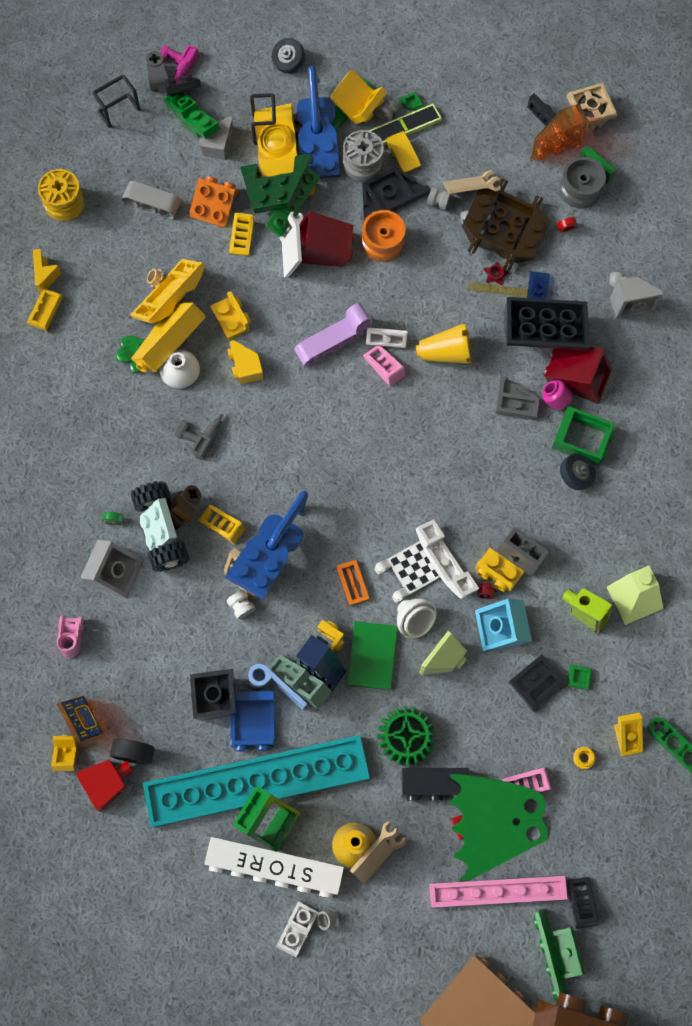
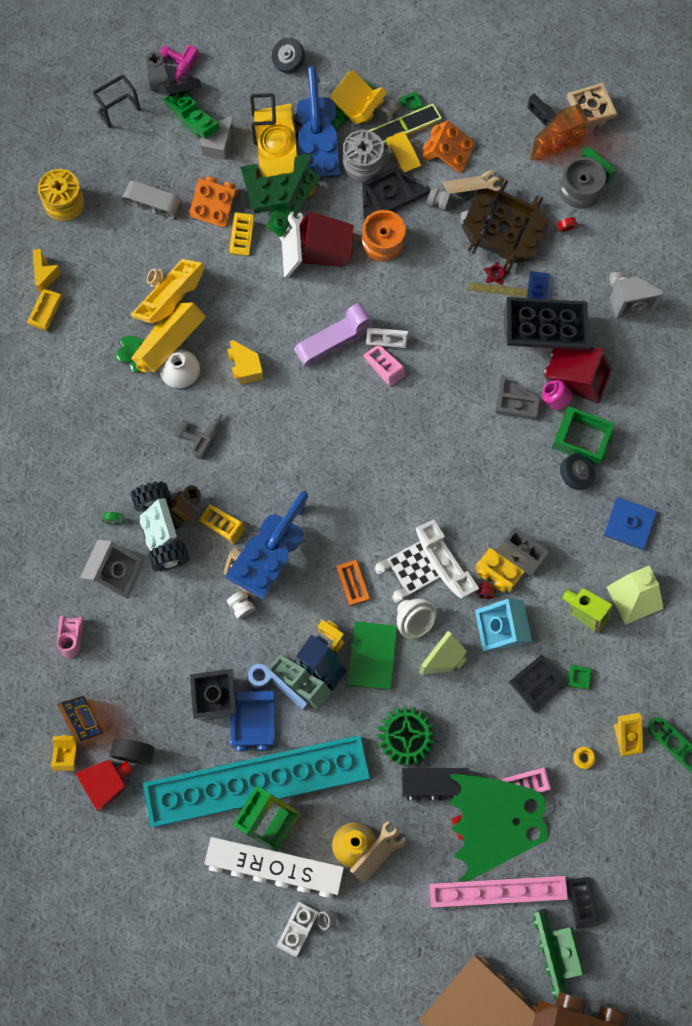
(230, 316): yellow bracket -> none
(447, 346): yellow cone -> none
(449, 145): none -> orange bracket
(630, 523): none -> blue plate

